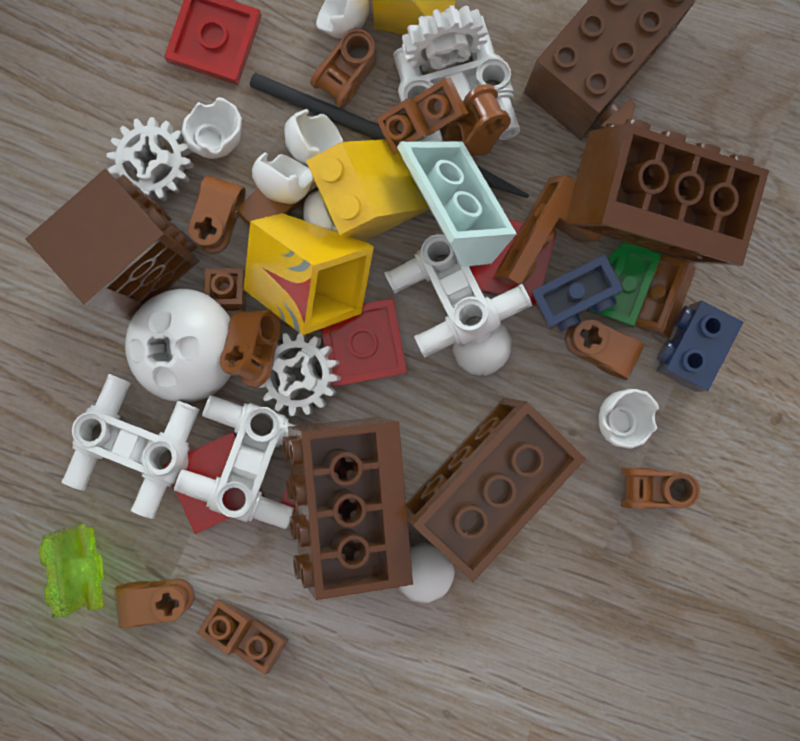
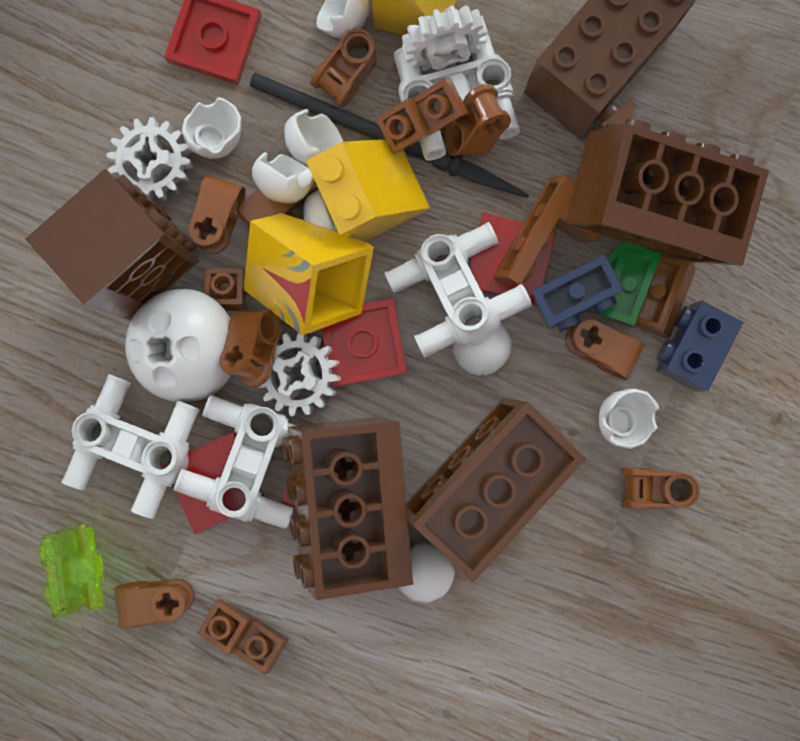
(459, 200): light aqua slope -> none

